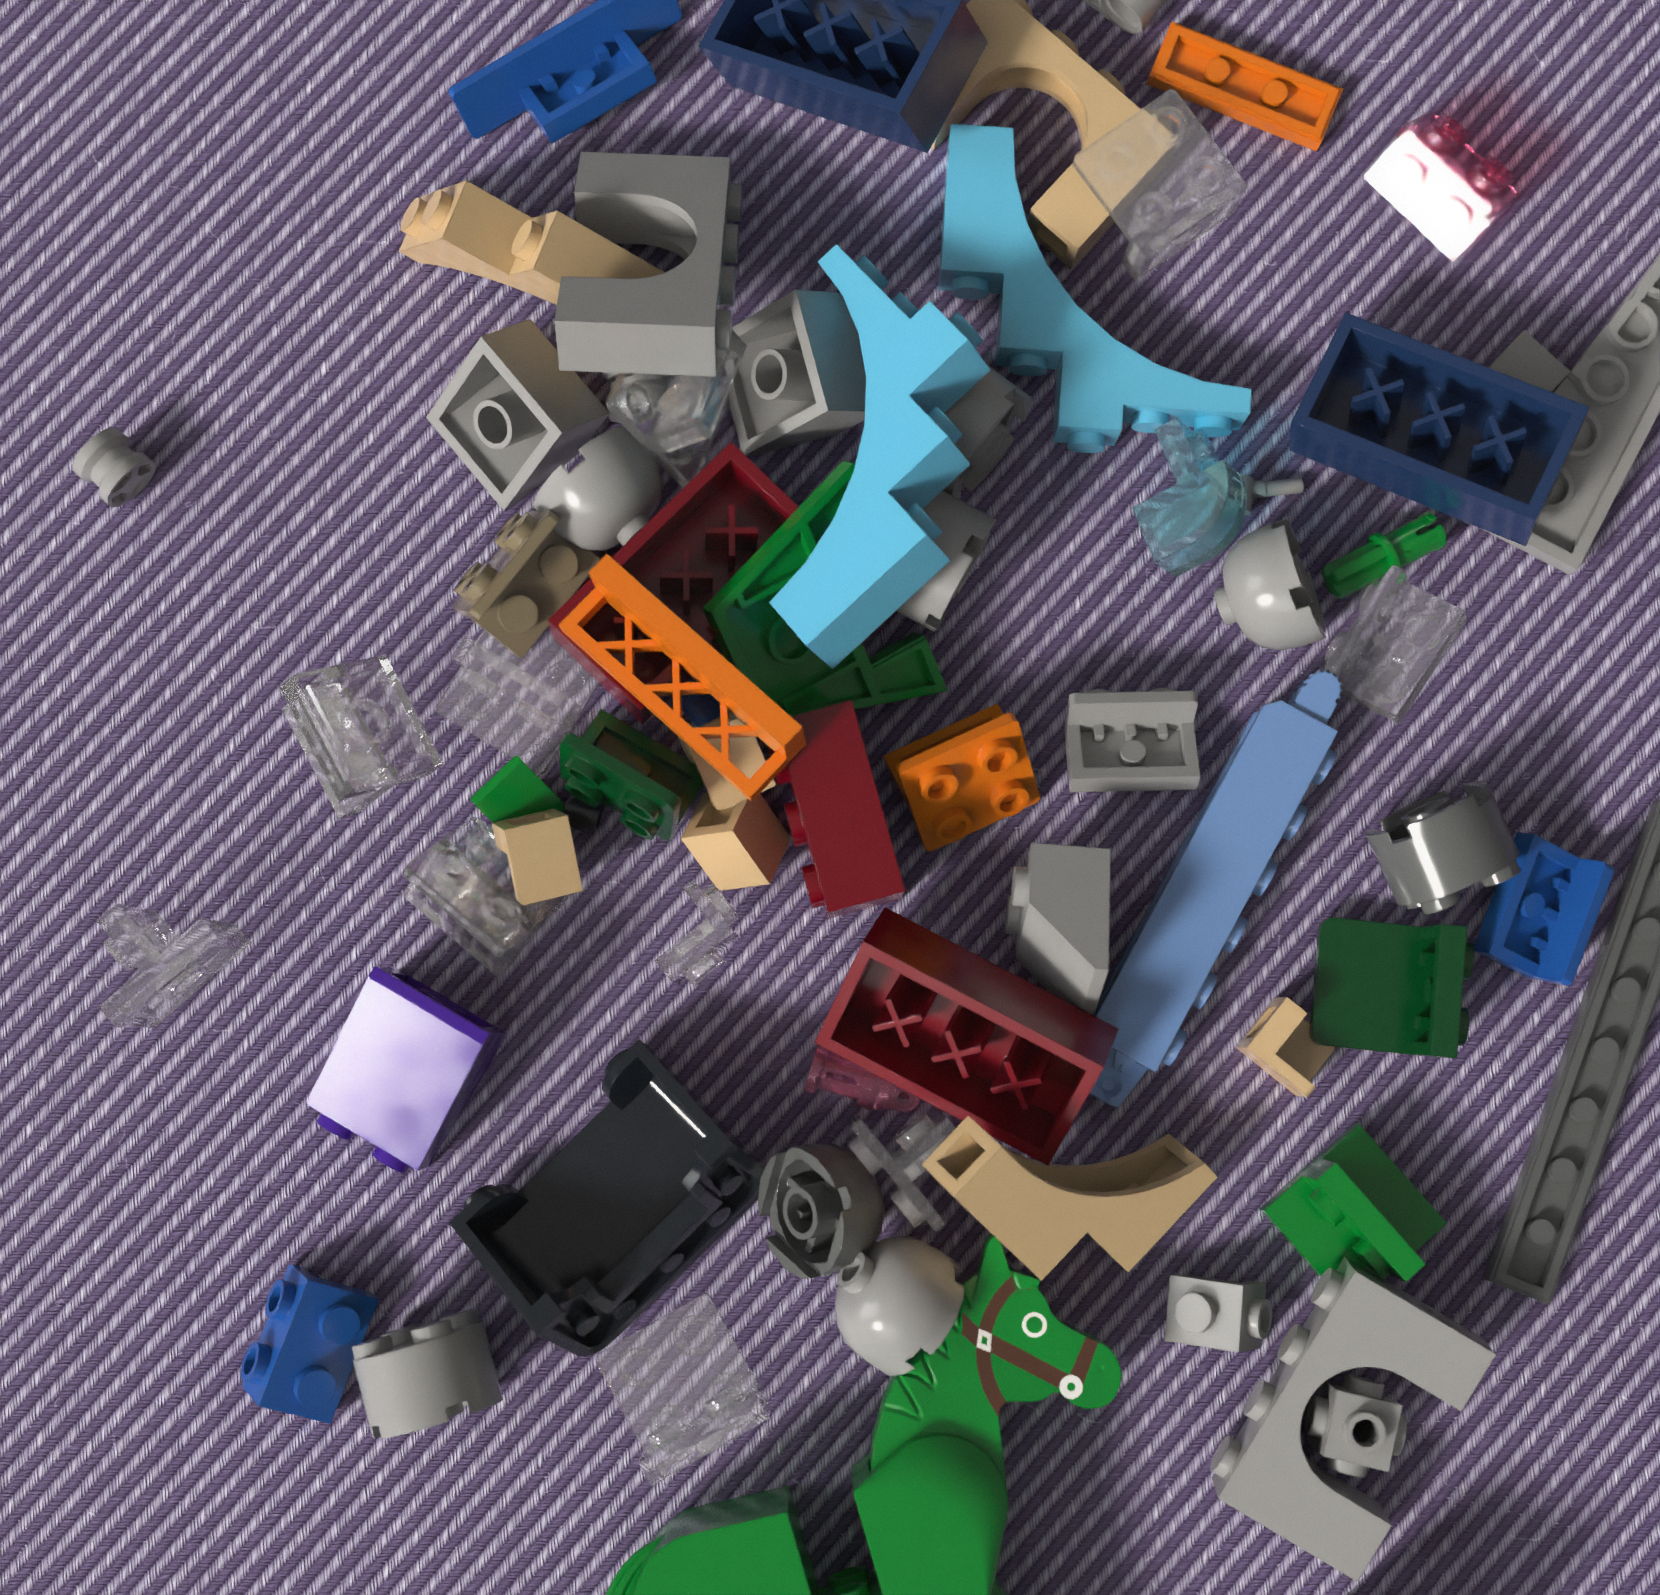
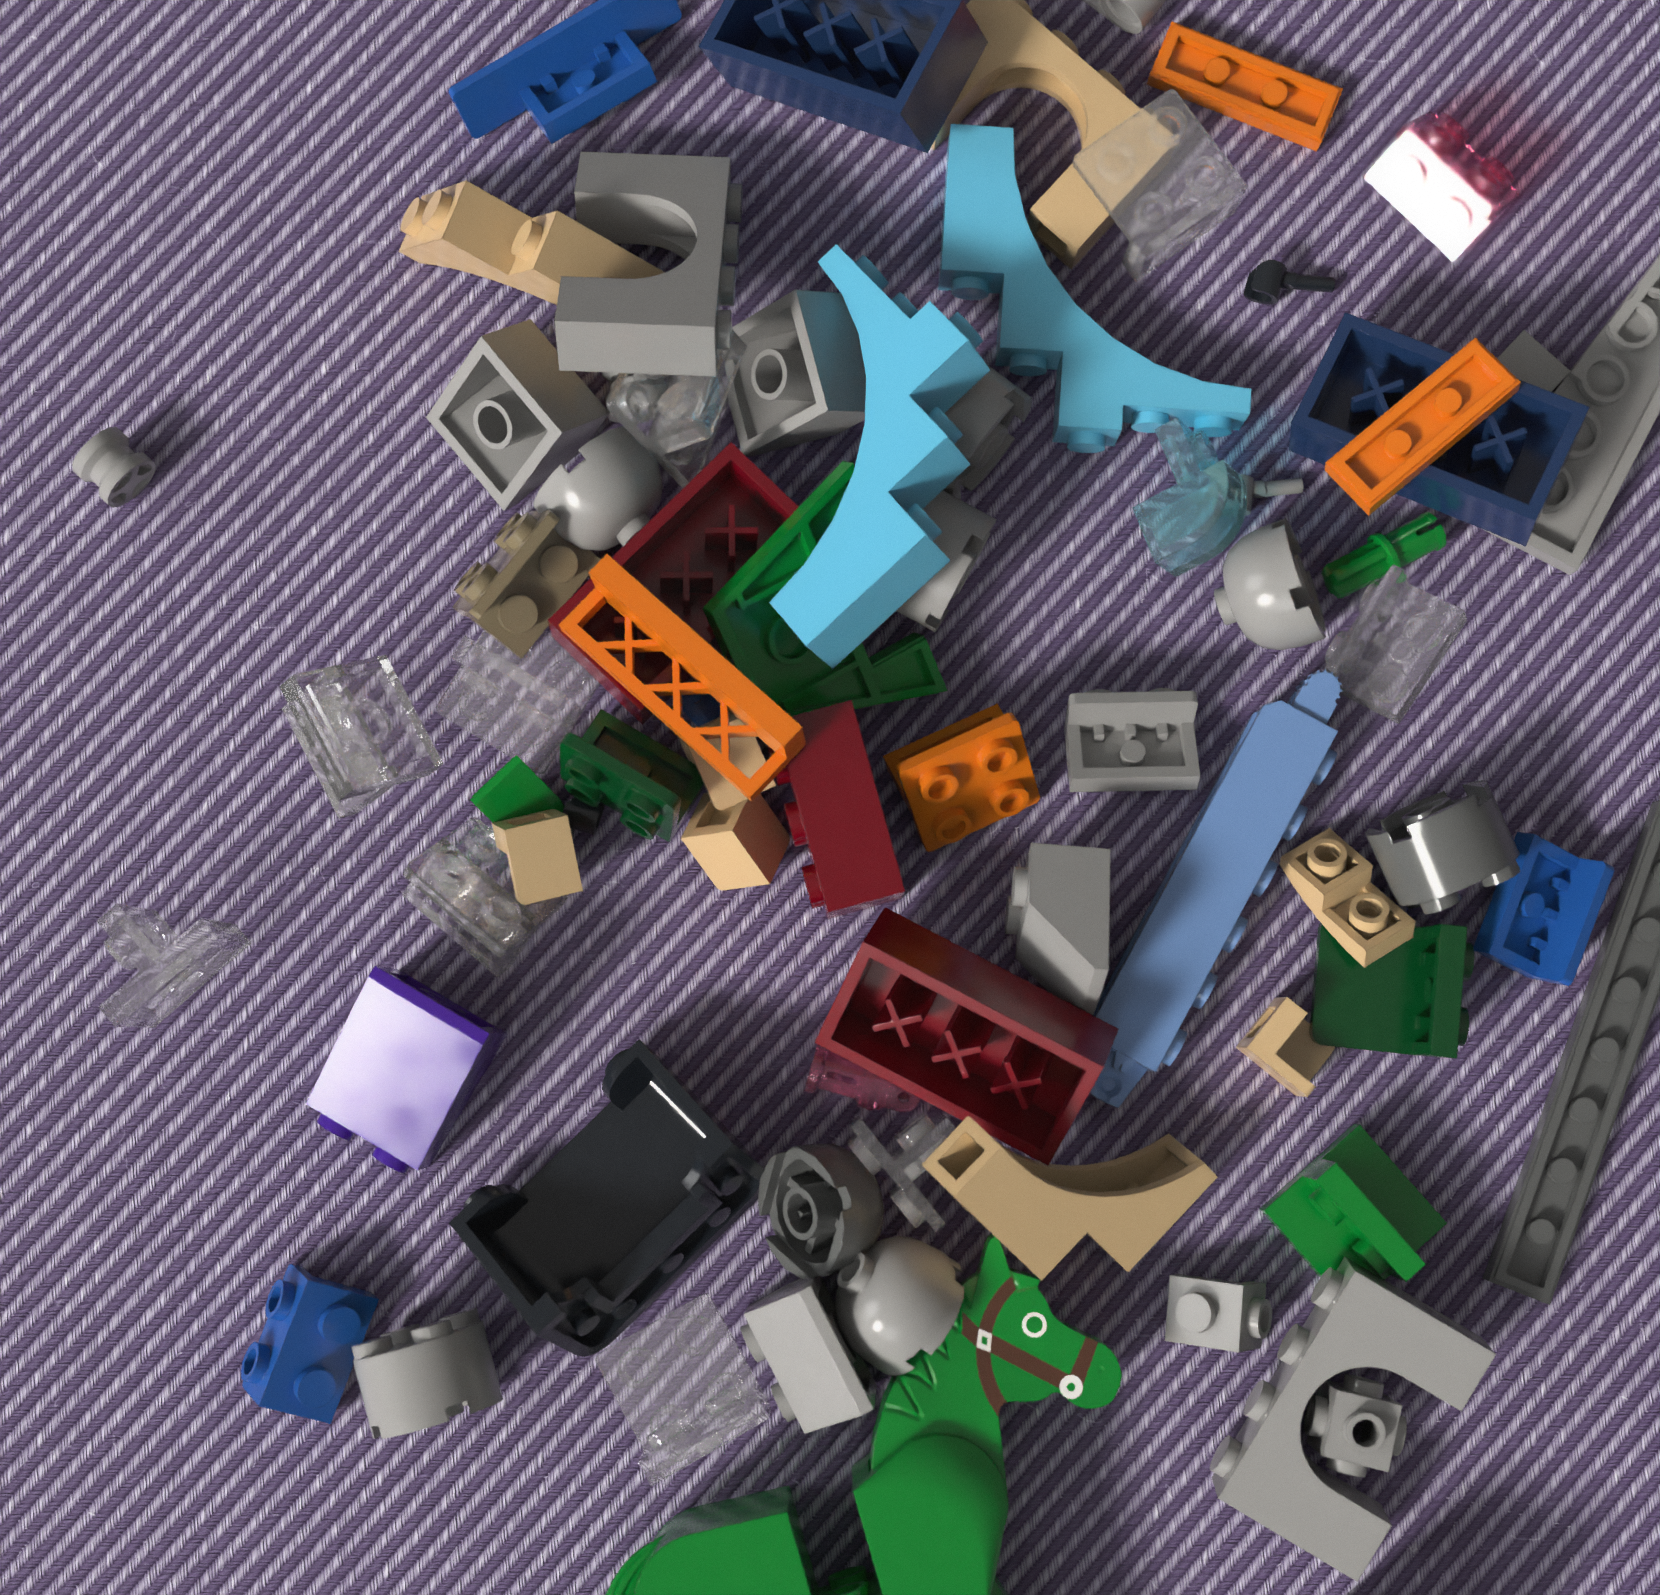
(698, 952): clear bracket -> none
(814, 1367): none -> slope
(1271, 276): none -> black hand
(1340, 894): none -> tan slope
(1422, 426): none -> orange tile

